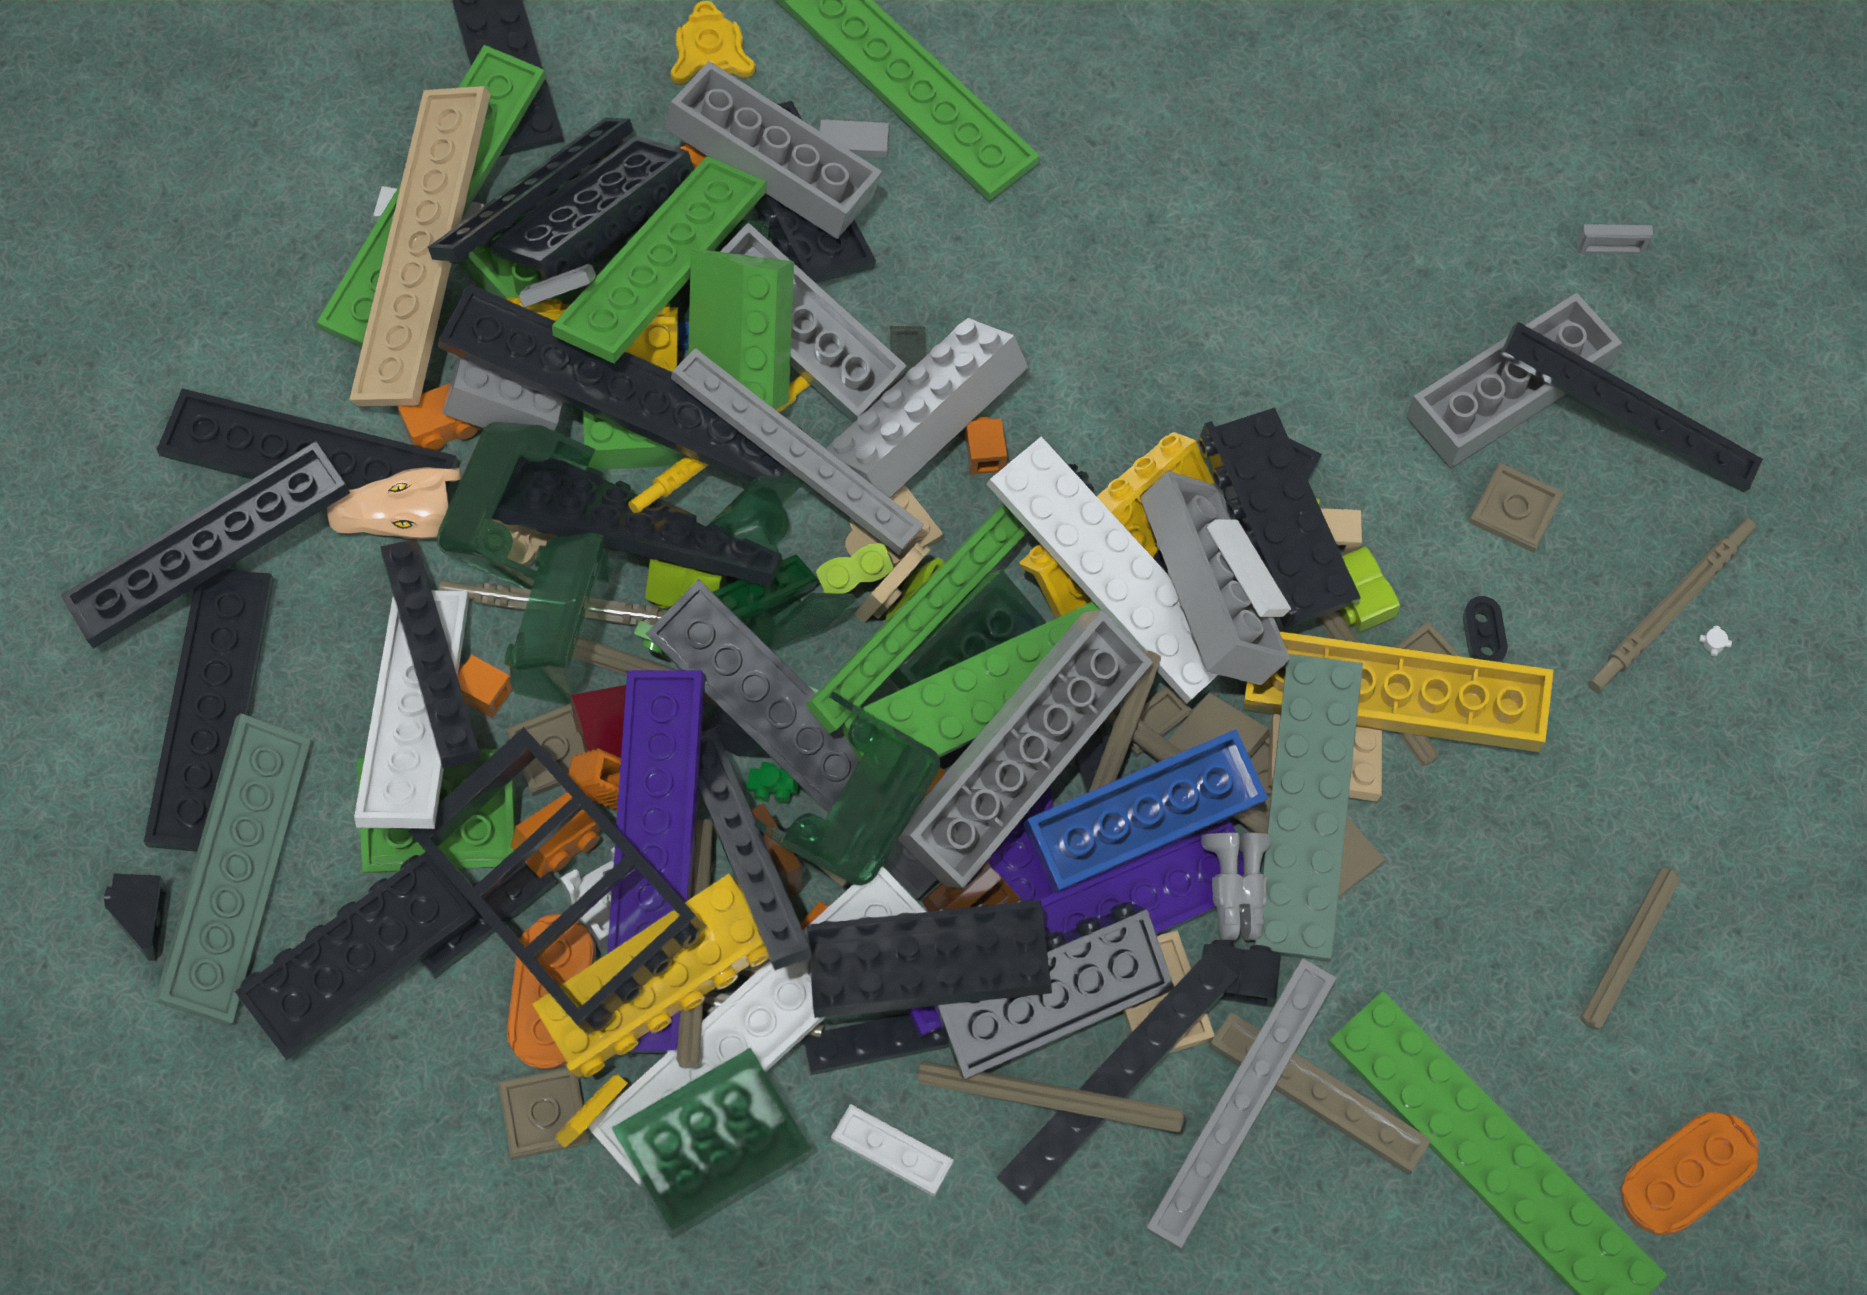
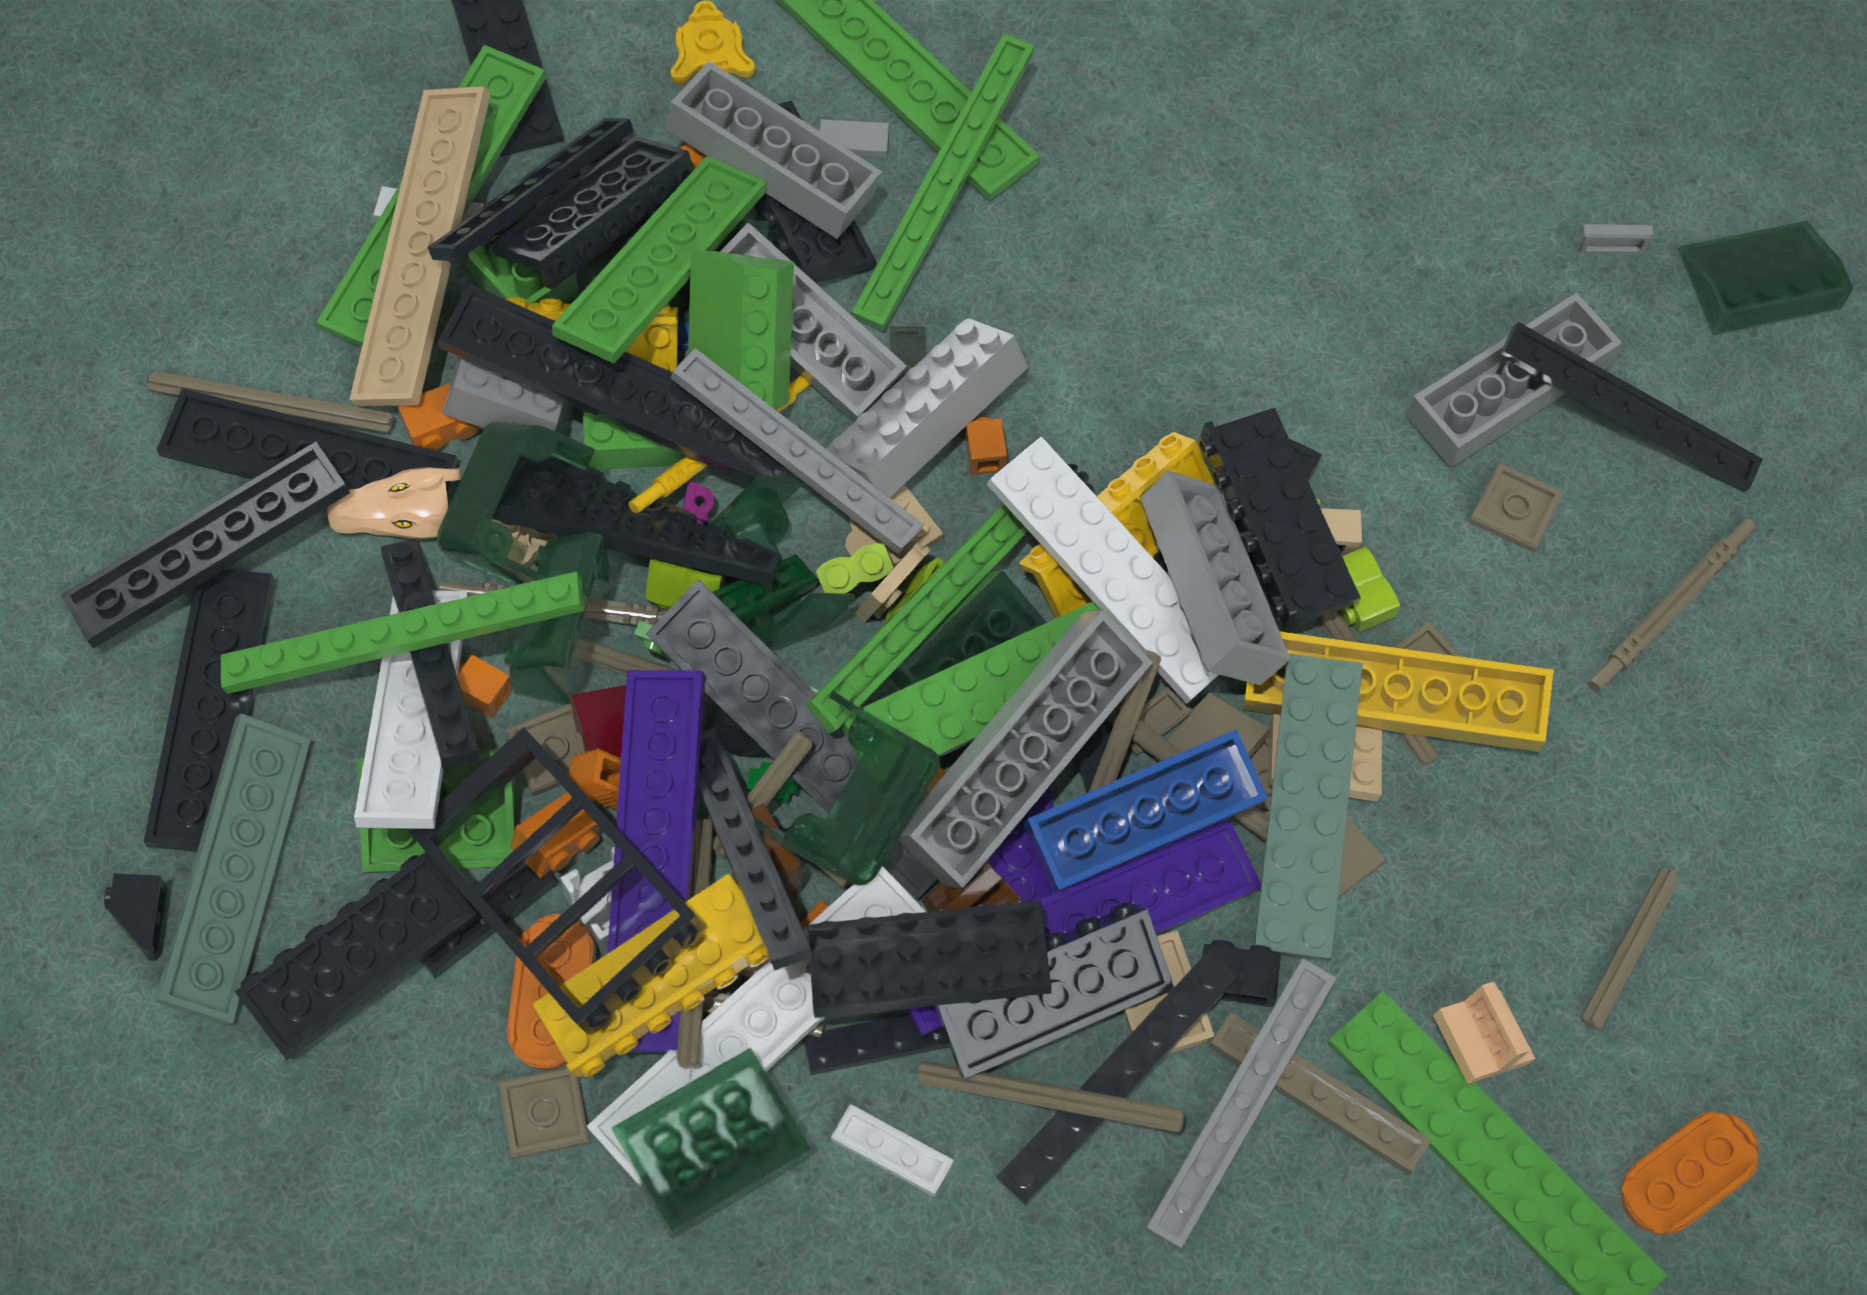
(293, 405): none -> dark tan axle
(402, 632): none -> bright green plate
(557, 285): light grey tile -> none
(590, 1110): yellow tile -> none
(697, 491): none -> magenta piece
(775, 776): none -> dark tan axle
(943, 182): none -> bright green plate
(1236, 896): light grey piece -> none
(1248, 568): white tile -> none
(1483, 1035): none -> light nougat bracket
(1485, 634): black plate -> none
(1715, 640): white piece -> none
(1765, 277): none -> clear green slope

